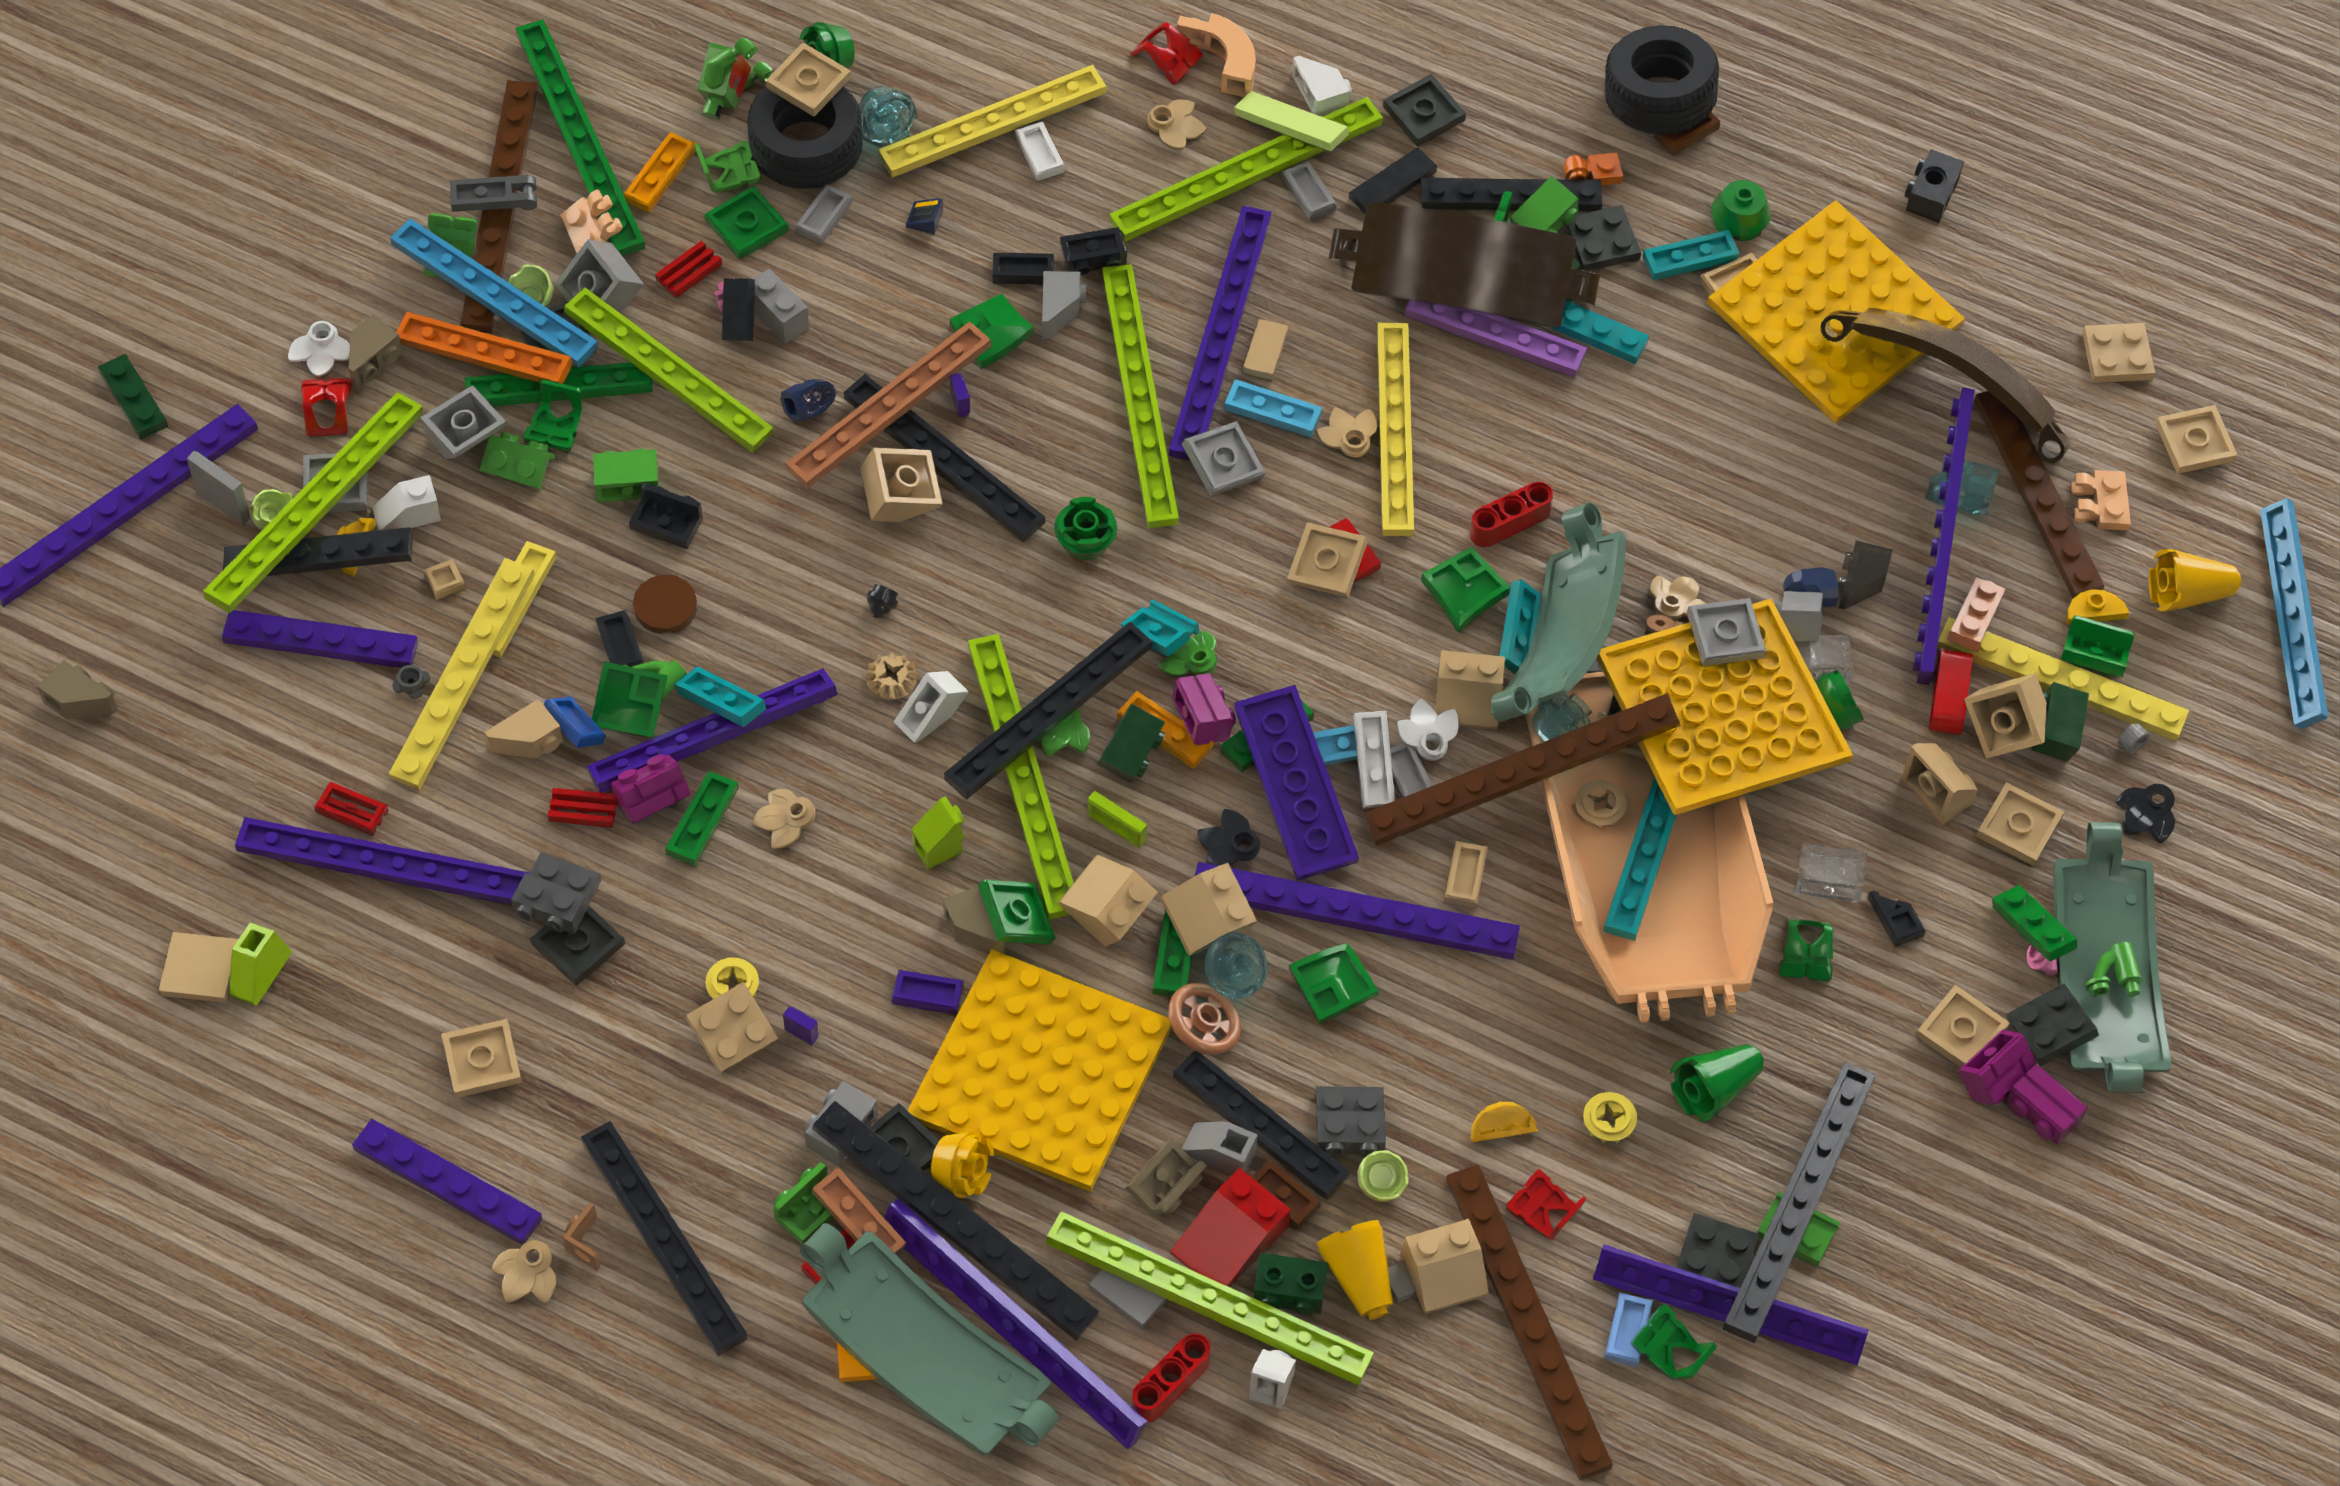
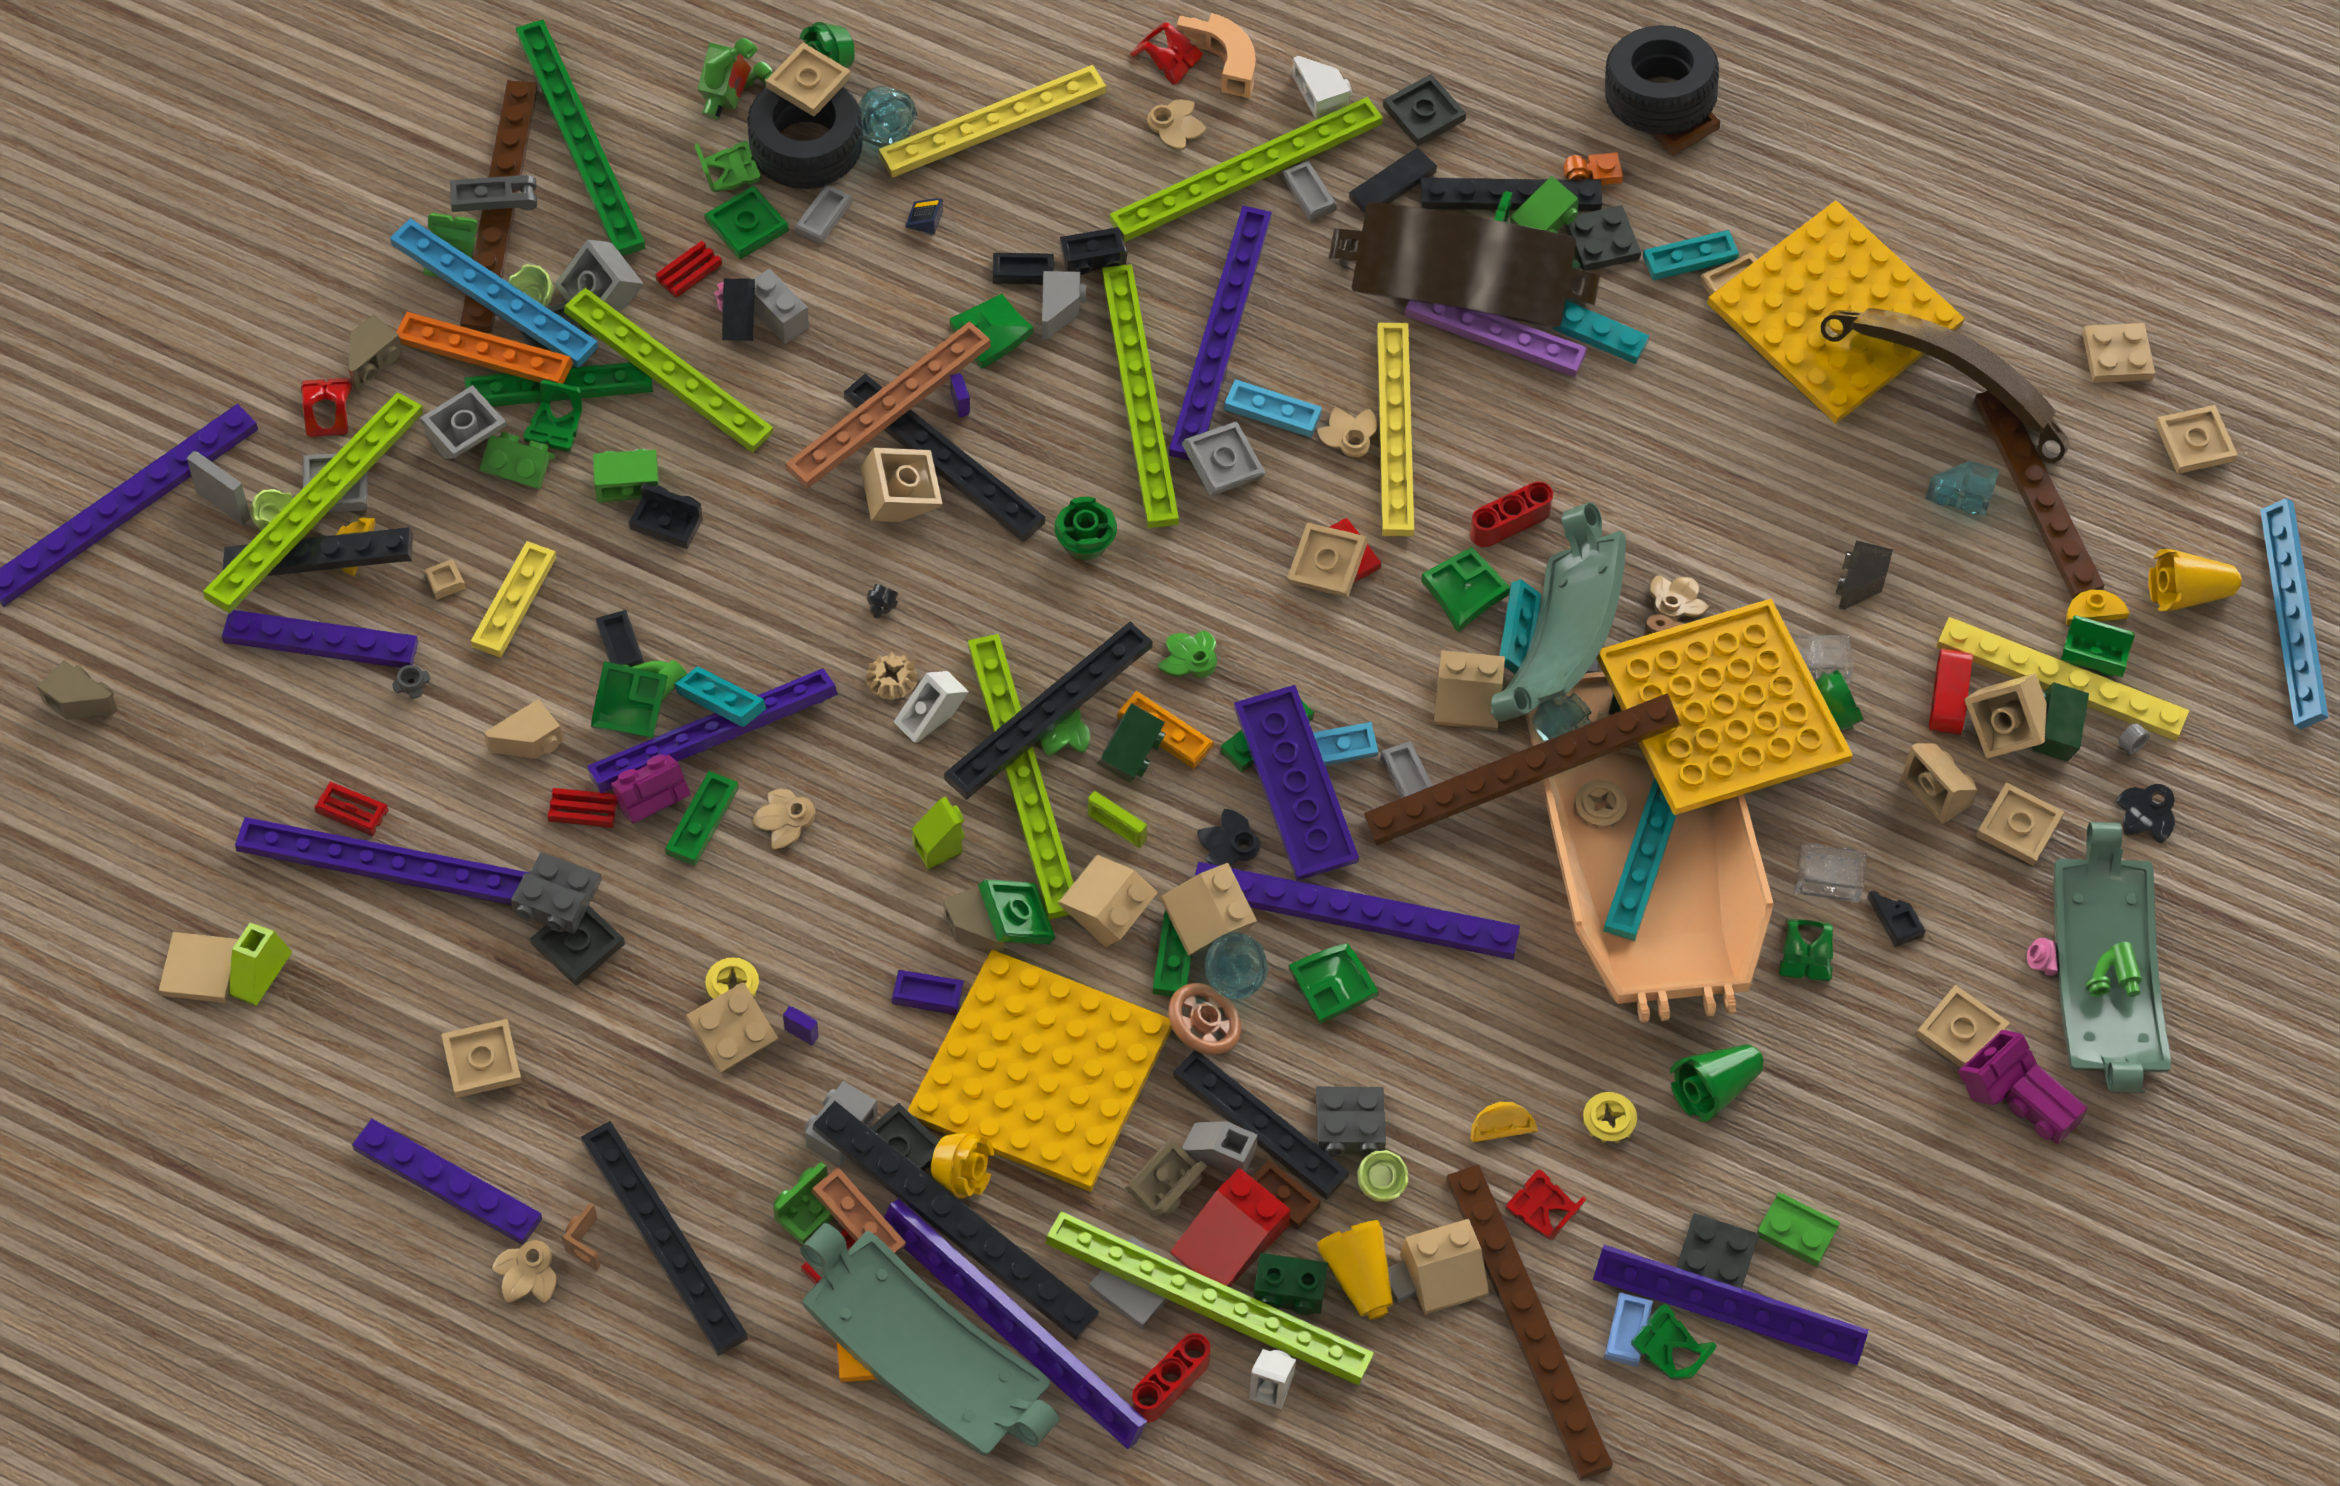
(132, 396): dark green plate -> none
(320, 352): white plate -> none
(407, 505): white slope -> none
(461, 674): light yellow plate -> none
(575, 722): blue tile -> none
(582, 220): light nougat plate -> none
(659, 172): light orange tile -> none
(665, 604): reddish brown tile -> none
(807, 399): dark blue rock -> none
(1039, 151): white tile -> none
(1164, 627): teal plate -> none
(1203, 709): magenta brick -> none
(1265, 349): tan tile -> none
(1291, 121): yellowish green tile -> none
(1373, 759): white tile -> none
(1428, 726): white plate -> none
(1465, 874): tan tile -> none
(1726, 632): light grey tile -> none
(1741, 210): green cone -> none
(1798, 1203): plate -> none
(1802, 614): light grey brick -> none
(1814, 580): dark blue rock -> none
(1934, 185): black brick -> none
(1941, 546): dark purple plate -> none
(1976, 614): plate -> none
(2034, 923): green plate -> none
(2053, 1024): pearl dark grey plate -> none
(2110, 499): light nougat plate -> none

